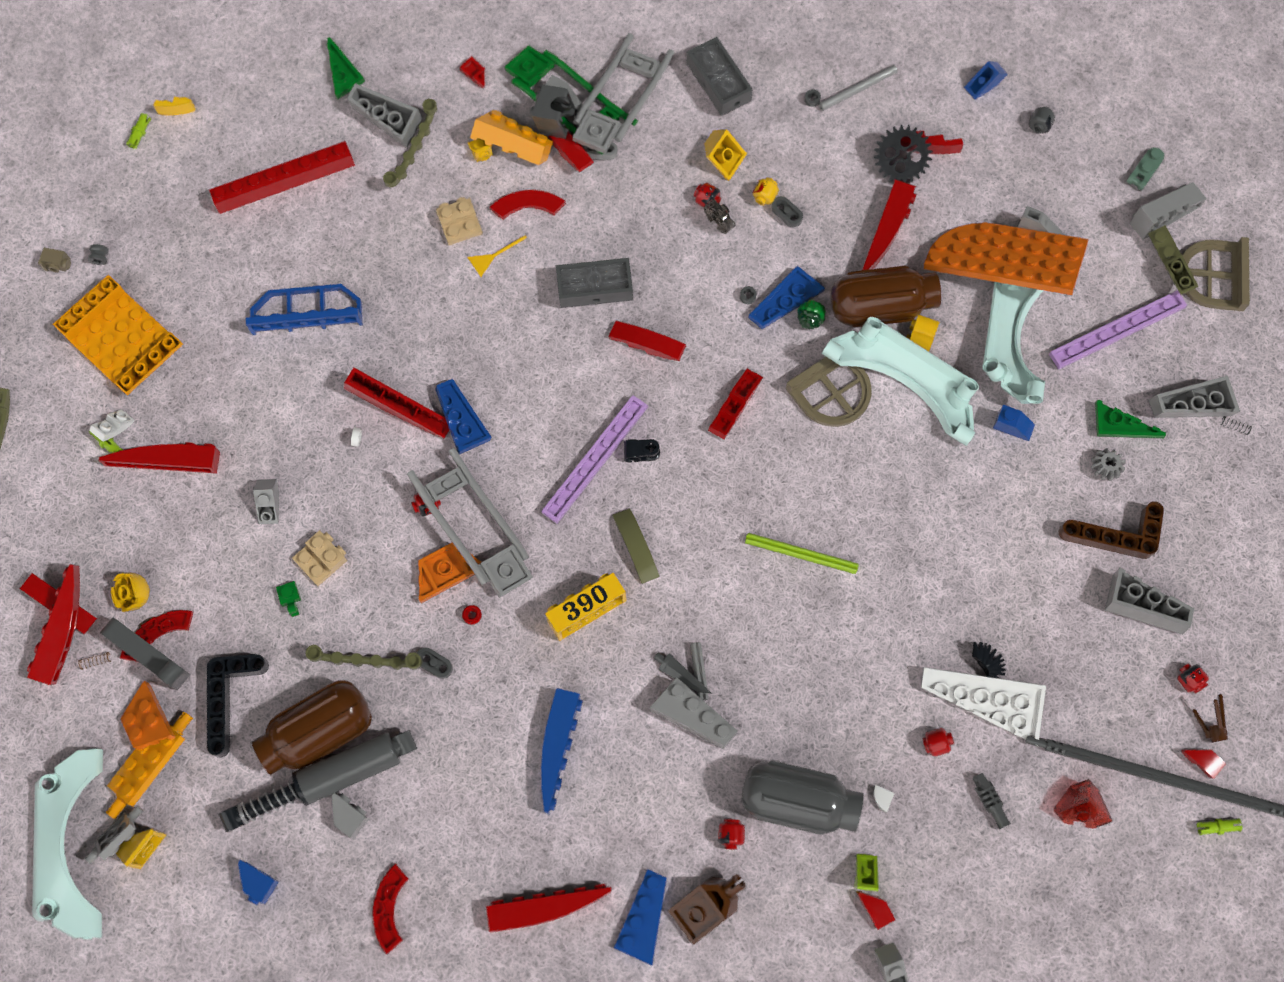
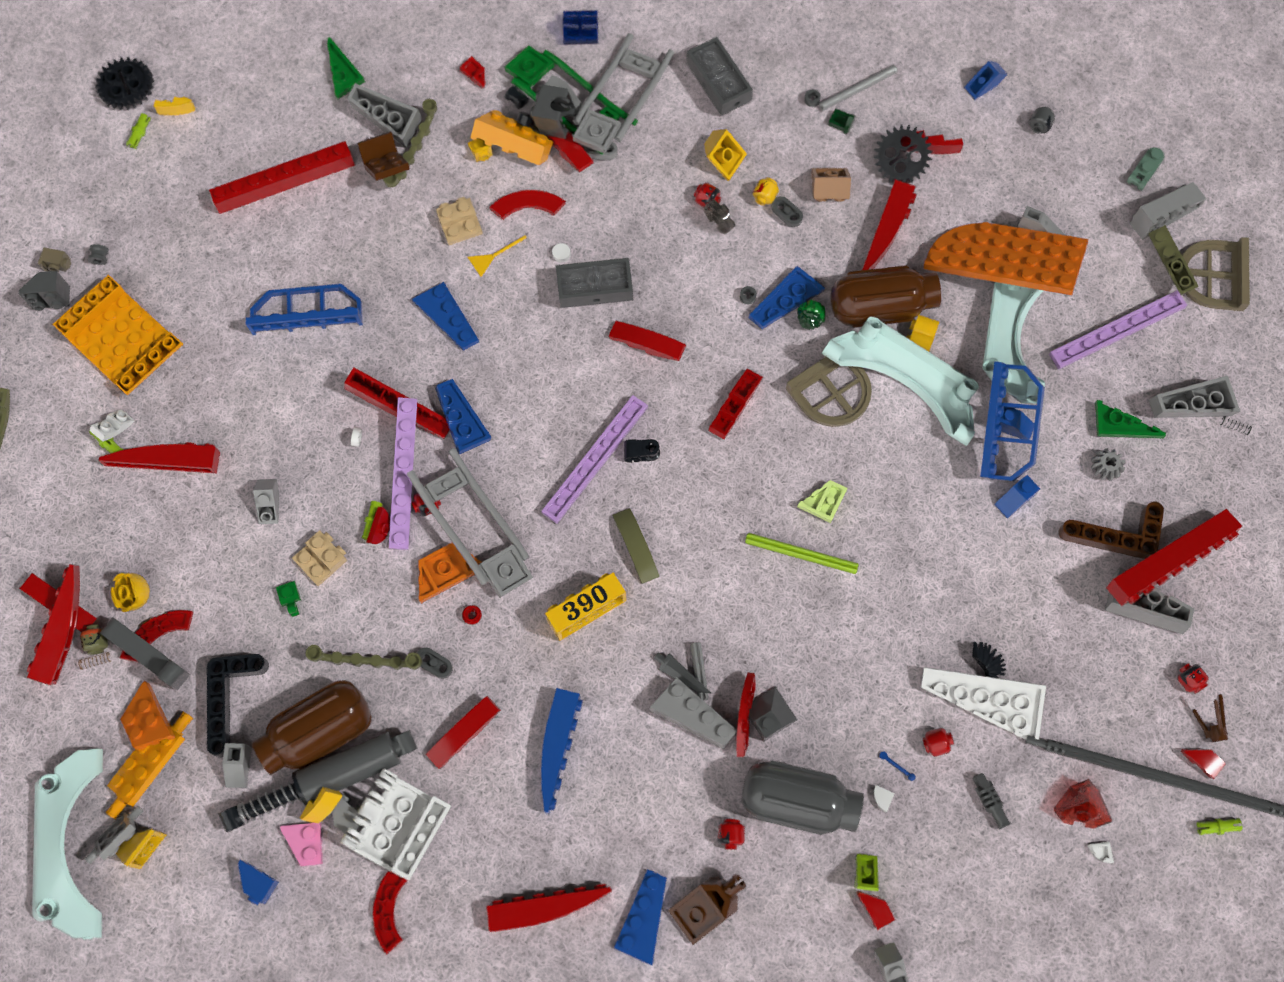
(46, 291): none -> dark grey slope
(93, 641): none -> olive head
(112, 89): none -> black gear
(236, 765): none -> light grey slope
(305, 842): none -> bright pink wing
(322, 806): none -> yellow slope
(369, 519): none -> lime pin
(380, 526): none -> red plate
(381, 156): none -> reddish brown plate
(396, 825): none -> white slope
(402, 465): none -> lavender plate
(447, 315): none -> blue wing
(463, 732): none -> red slope
(516, 97): none -> black bush
(525, 119): none -> black beam
(561, 252): none -> white tile
(580, 27): none -> clear blue plate
(745, 704): none -> red tile
(770, 714): none -> dark grey slope
(824, 501): none -> yellowish green wing
(831, 184): none -> medium nougat slope
(842, 120): none -> dark green tile
(911, 776): none -> blue hinge
(993, 429): none -> blue plate
(1017, 496): none -> blue slope
(1102, 852): none -> white tile
(1174, 558): none -> red brick

